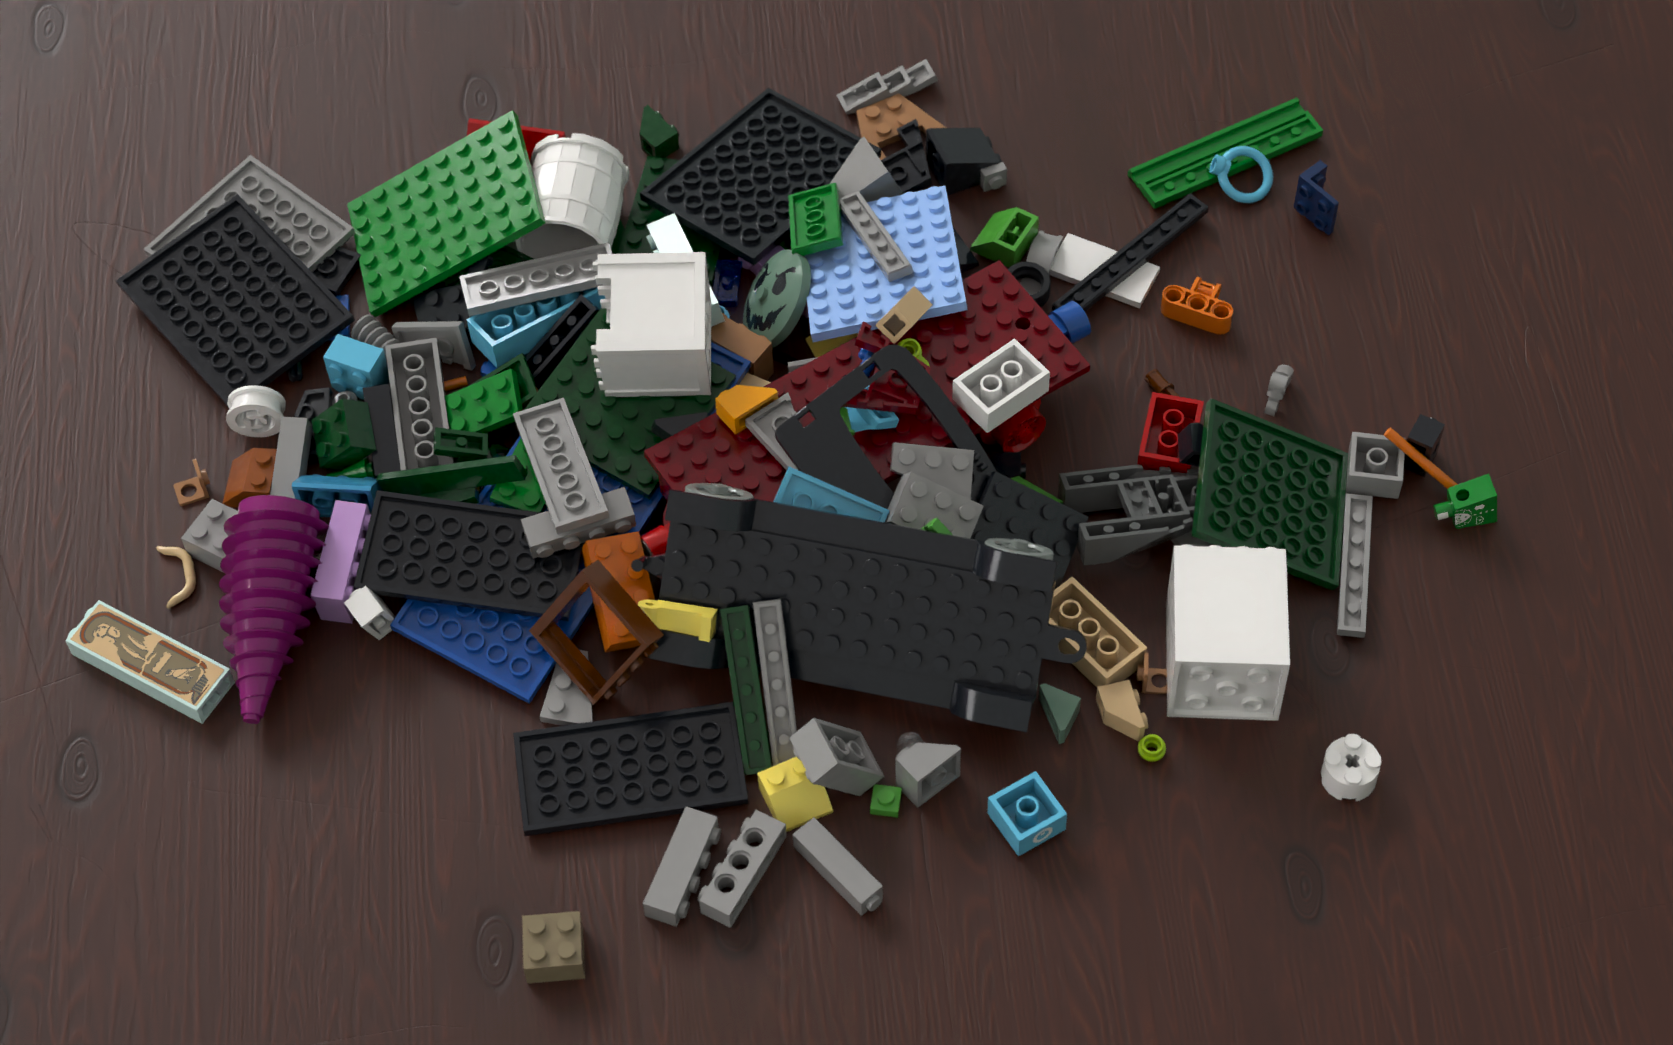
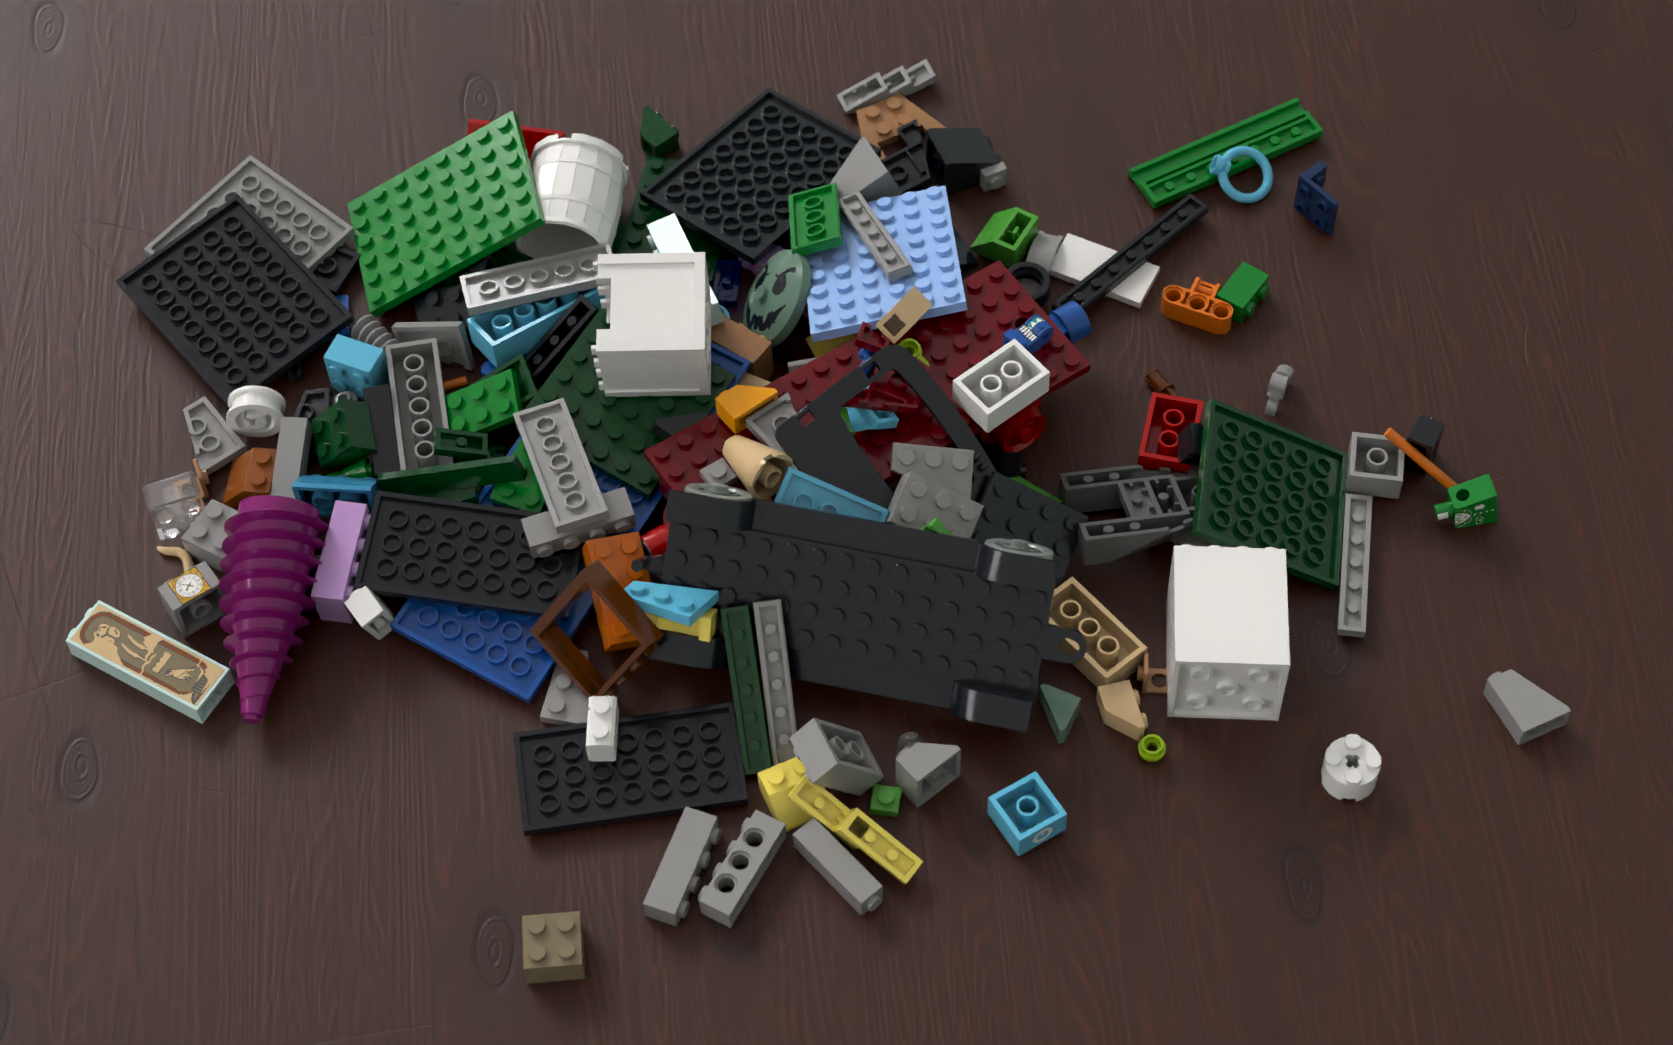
(174, 503): none -> clear brick
(192, 599): none -> light grey brick
(211, 436): none -> light grey wing
(602, 728): none -> white brick
(672, 602): none -> medium azure wing
(719, 473): none -> light grey plate
(756, 465): none -> tan cone
(855, 829): none -> light yellow bracket
(1031, 334): none -> blue leg
(1244, 291): none -> green brick
(1524, 706): none -> light grey slope

